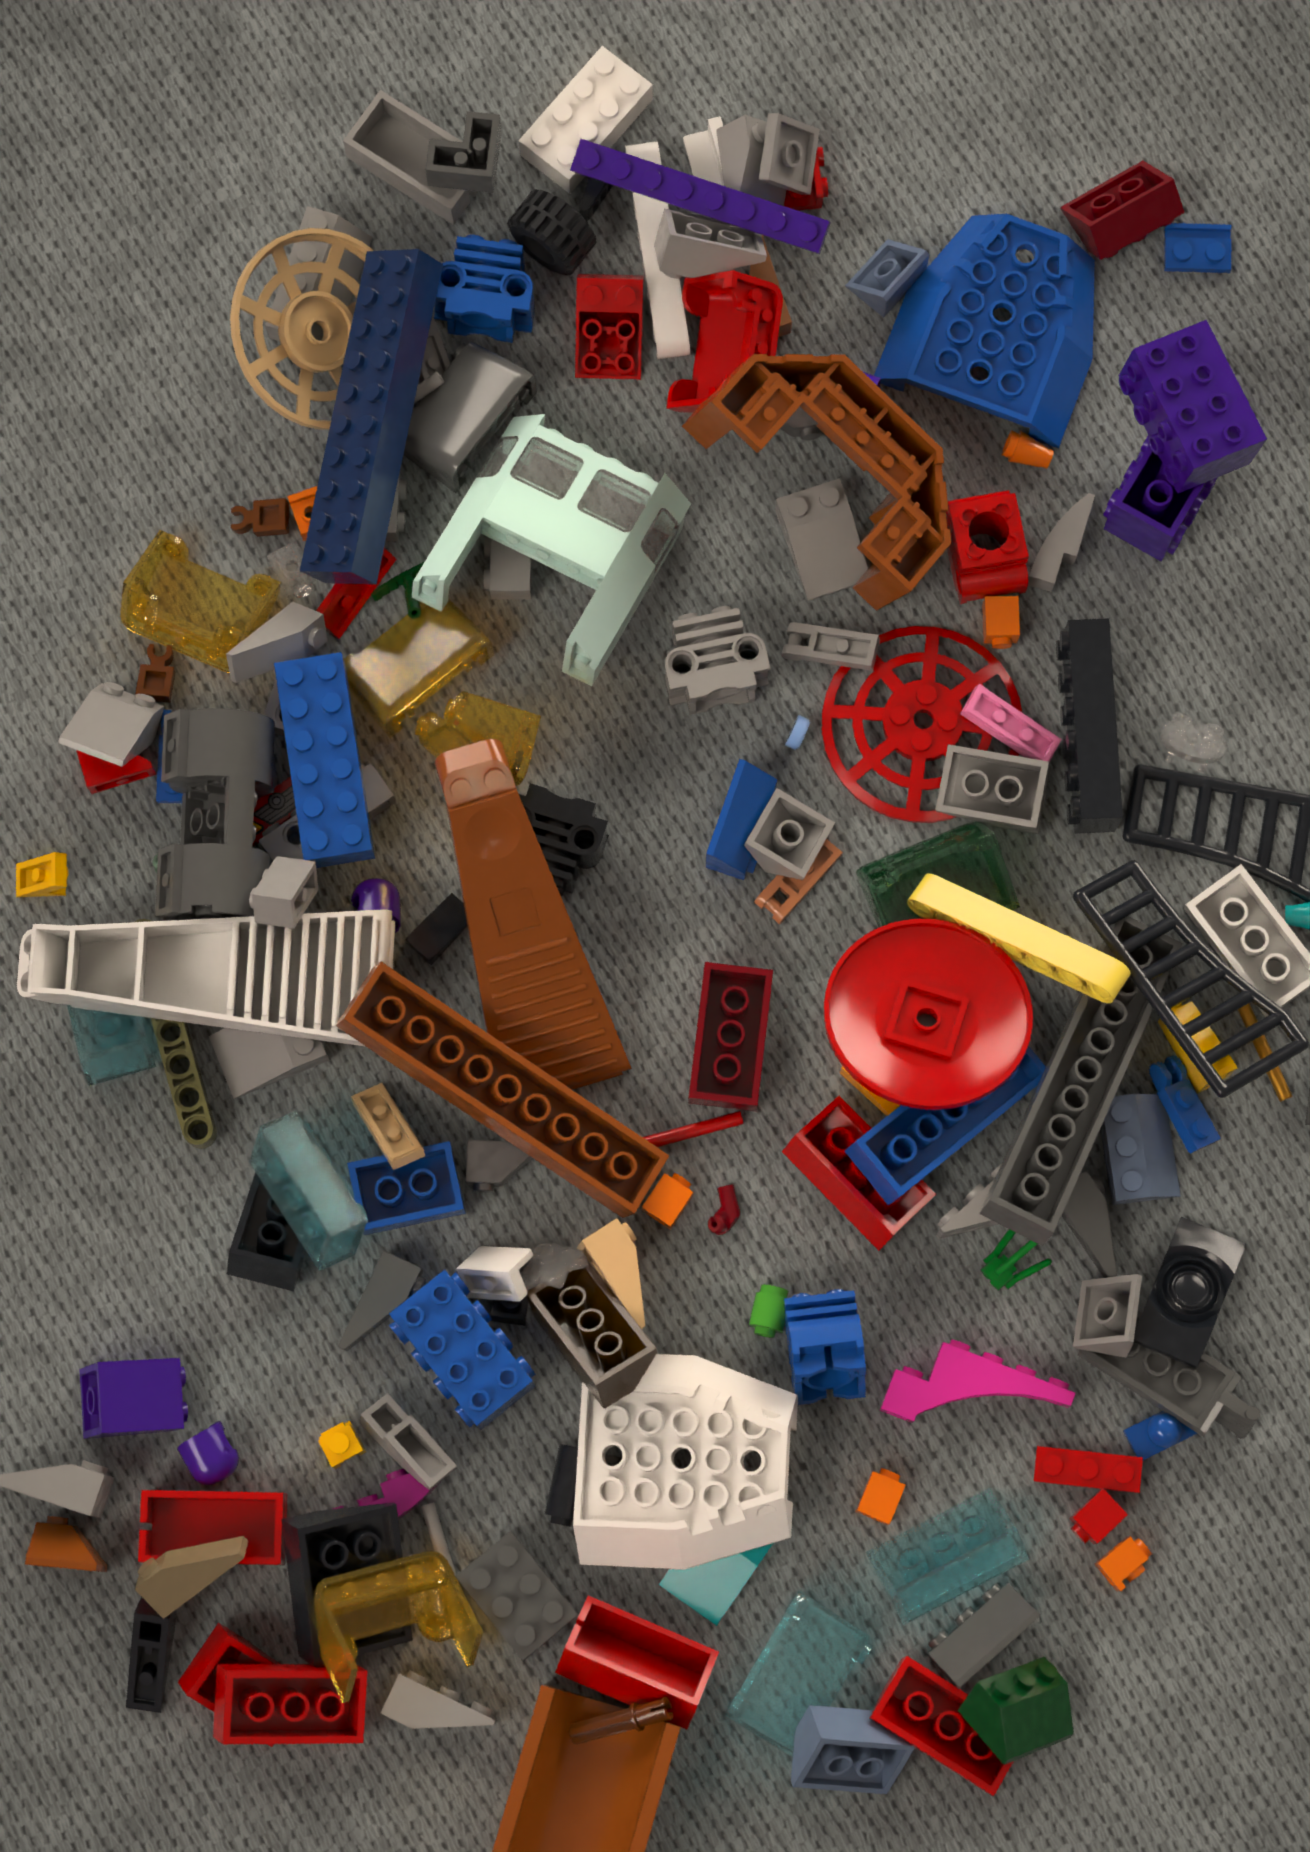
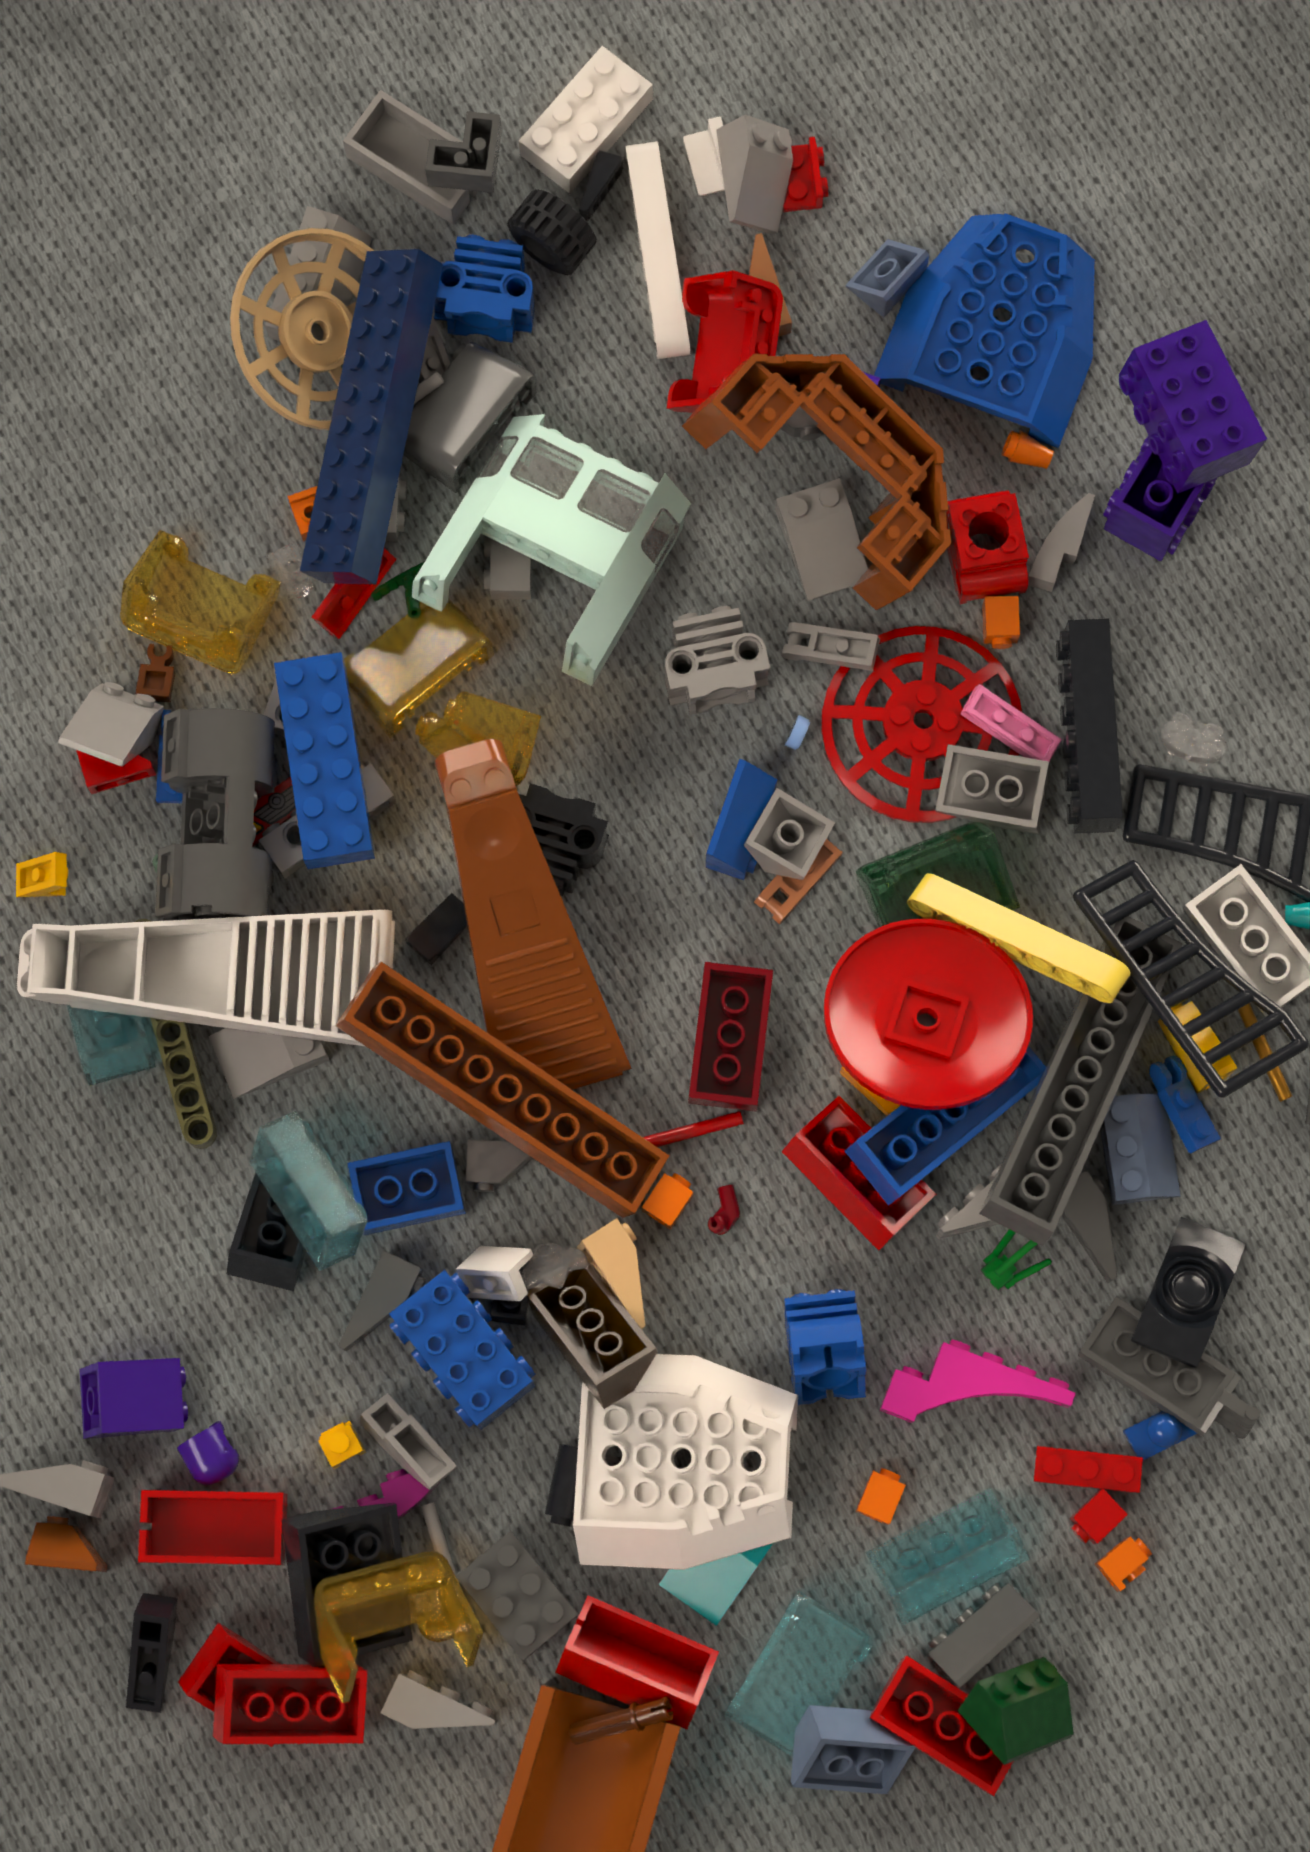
(185, 1572): dark tan slope -> none
(266, 518): reddish brown plate -> none
(284, 892): light grey brick -> none
(285, 637): light grey slope -> none
(378, 895): dark purple helmet -> none
(388, 1126): tan tile -> none
(609, 326): red slope -> none
(700, 196): dark purple plate -> none
(703, 246): light grey slope -> none
(768, 1311): bright green brick -> none
(789, 154): light grey plate -> none
(1107, 1314): light grey slope -> none
(1124, 209): dark red slope -> none
(1197, 248): blue plate -> none

